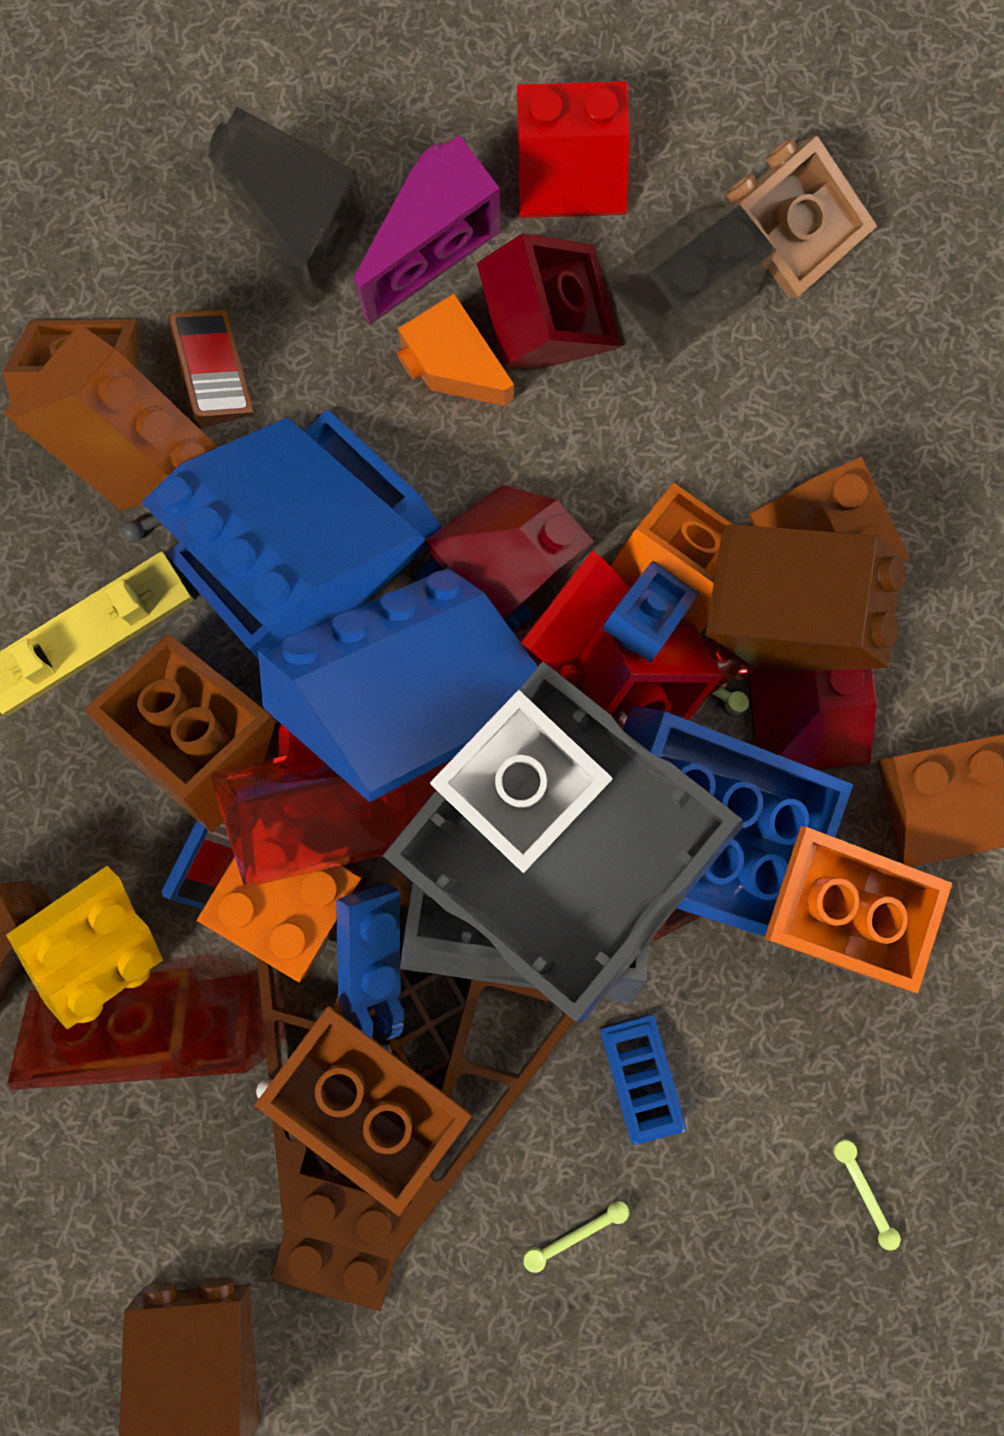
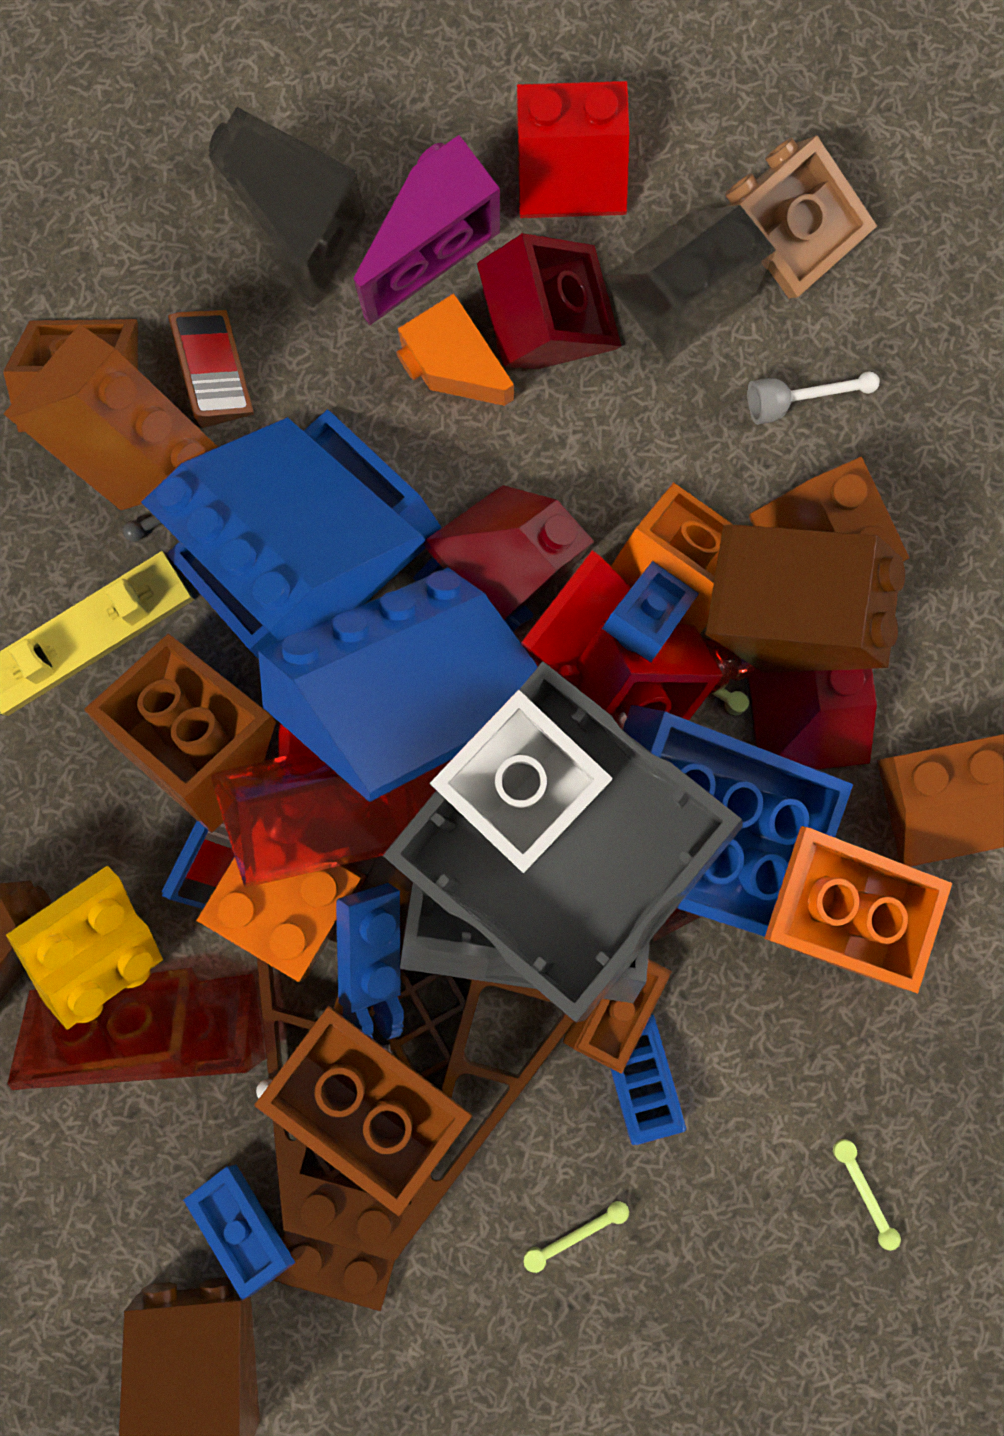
(239, 1231): none -> blue plate
(616, 1026): none -> dark orange slope
(771, 397): none -> hinge

